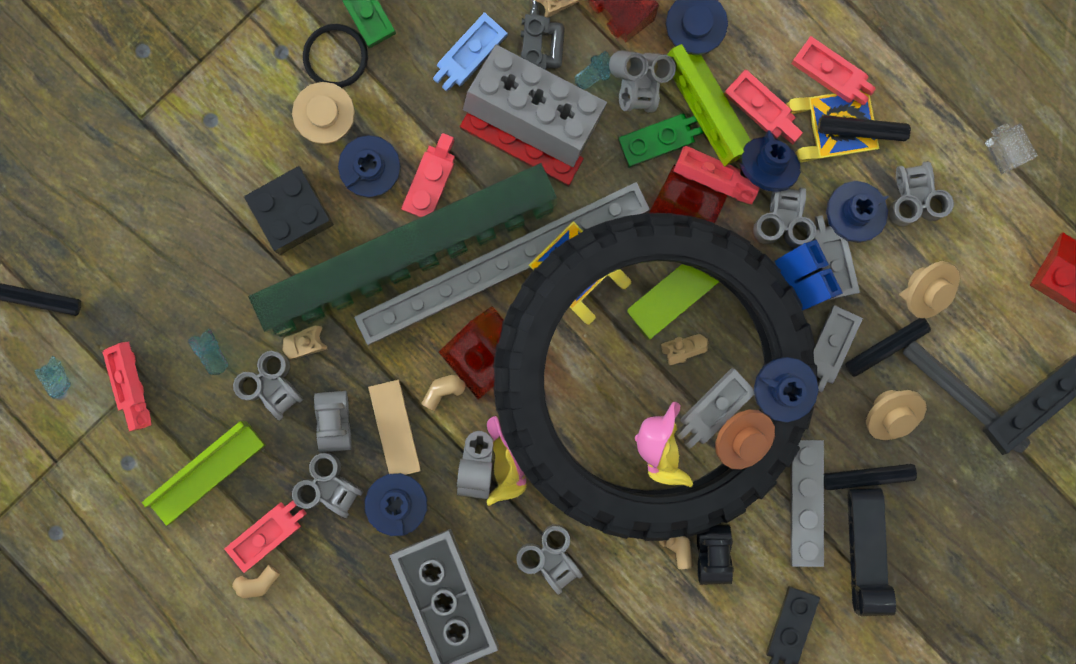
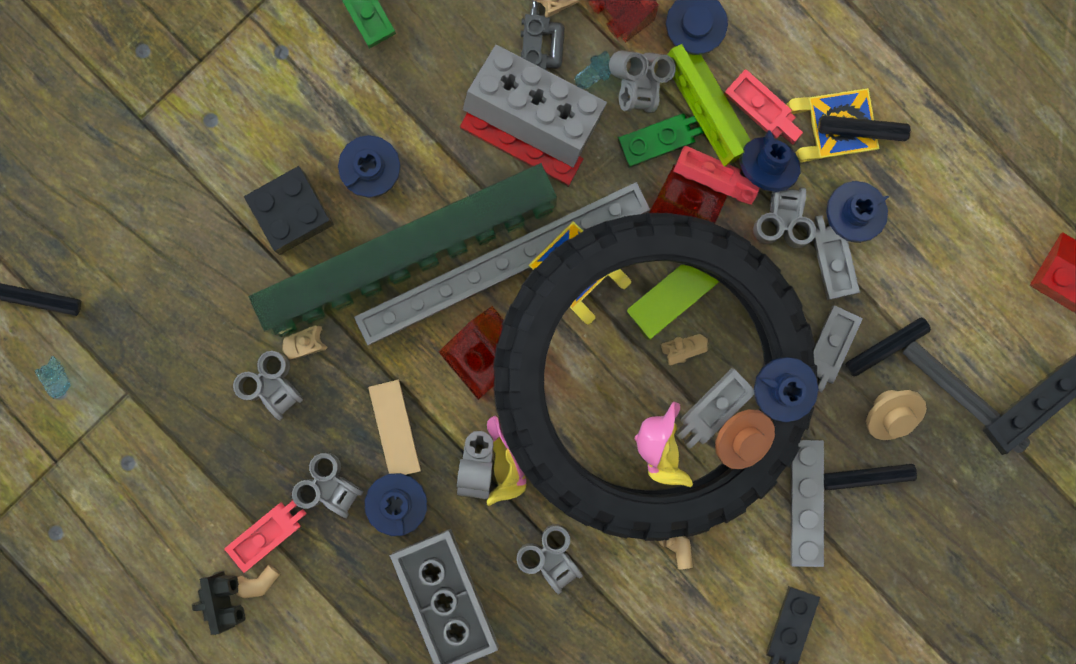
(126, 385): coral hinge -> none
(204, 472): lime panel -> none
(209, 352): clear light blue piece -> none
(216, 602): none -> pearl dark grey hips
(323, 113): tan piece -> none
(330, 27): black tyre -> none
(332, 421): light grey piece -> none
(430, 178): coral hinge -> none
(440, 387): tan arm -> none
(469, 52): light blue hinge -> none
(714, 556): black piece -> none
(802, 262): blue hips -> none
(833, 72): coral hinge -> none
(869, 554): black beam -> none
(917, 194): light grey piece -> none
(931, 289): tan piece -> none
(1010, 147): clear brick -> none

